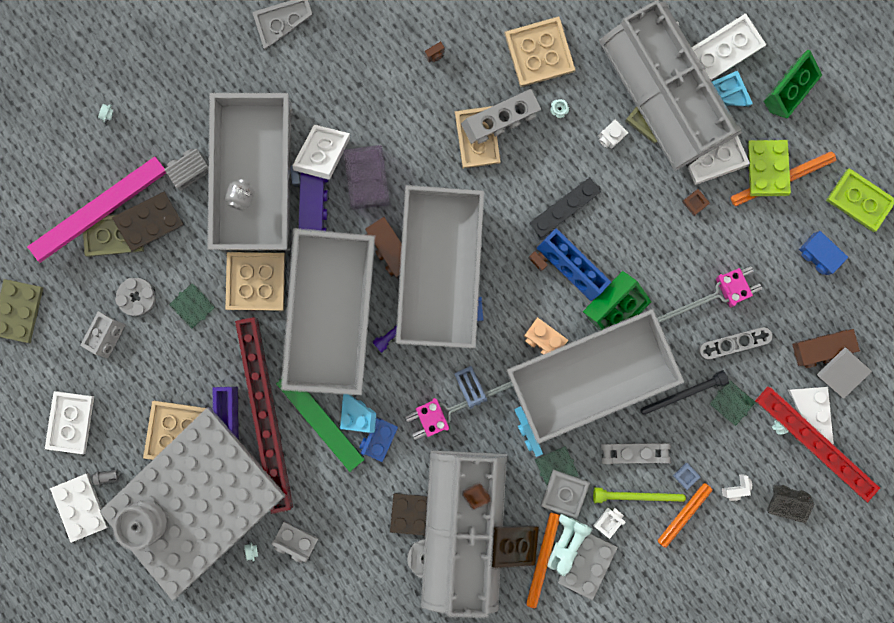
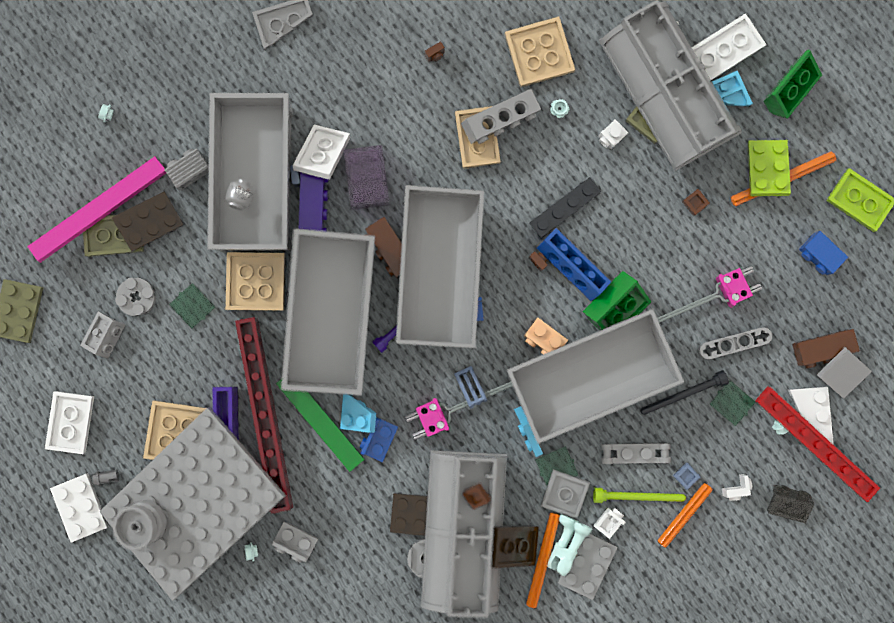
(719, 161): white wing -> none

